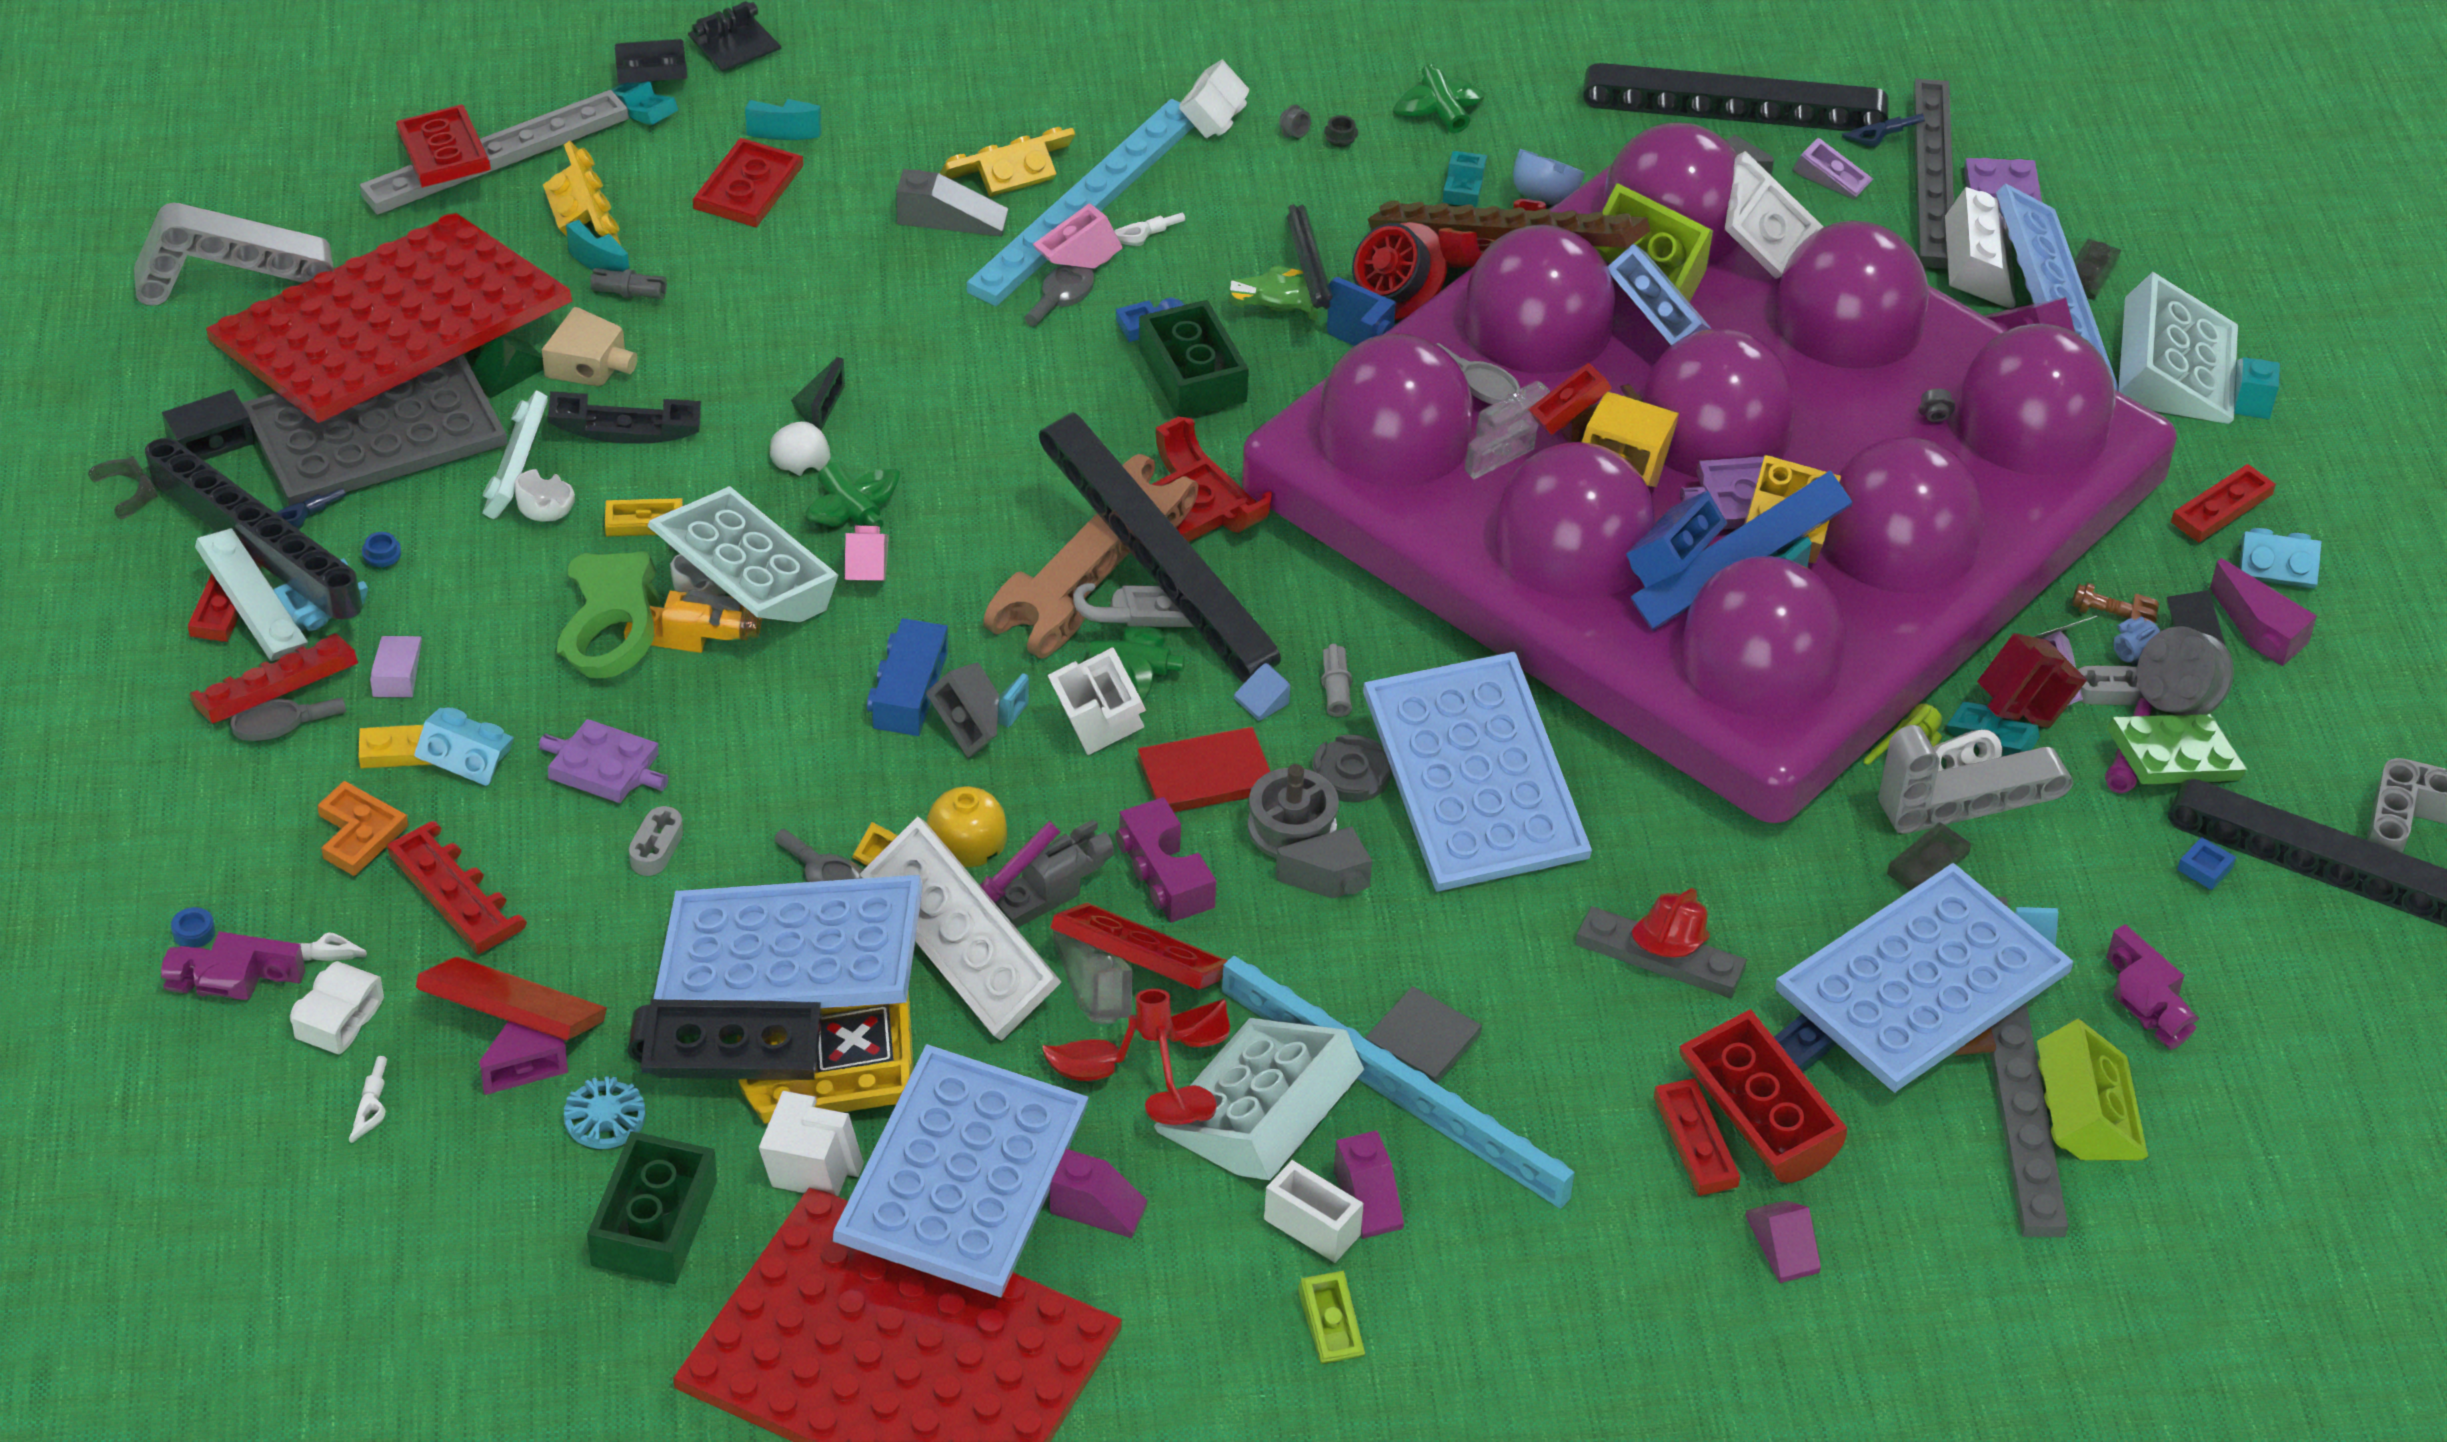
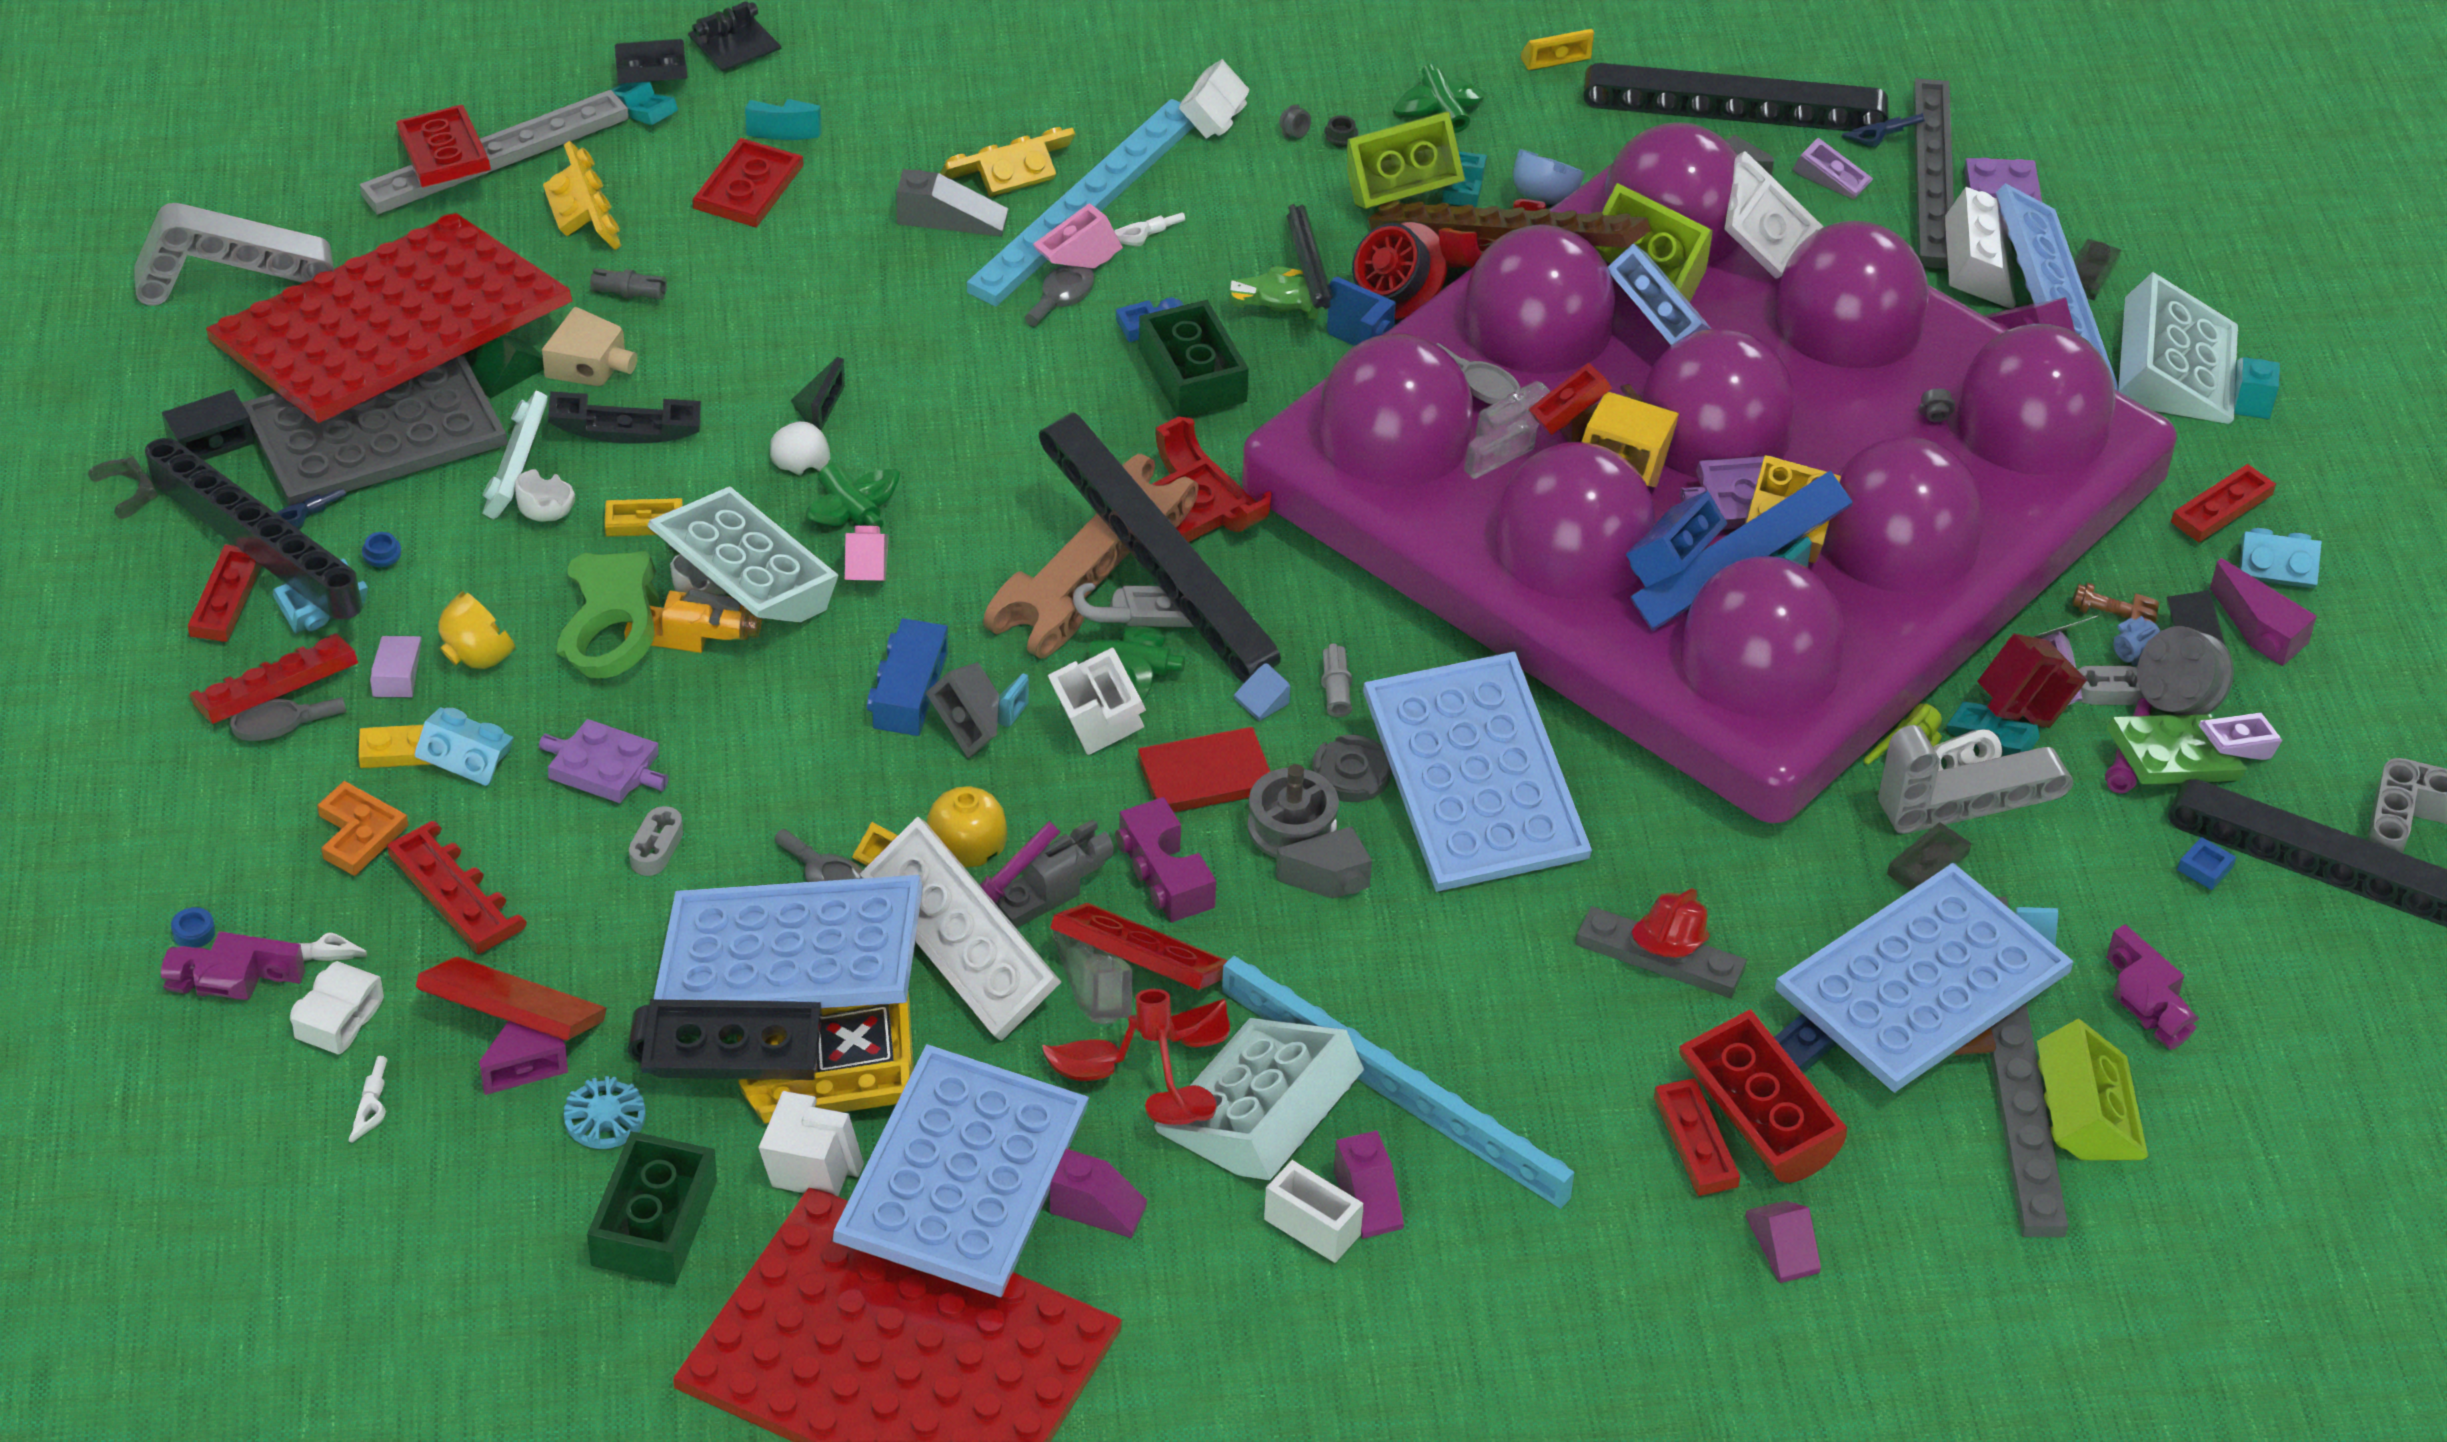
(250, 593): light aqua plate -> none
(472, 634): none -> yellow cylinder
(593, 252): teal slope -> none
(1331, 1317): lime slope -> none
(1403, 160): none -> lime slope
(1425, 1034): dark grey tile -> none
(1558, 49): none -> yellow slope
(2242, 736): none -> lavender slope

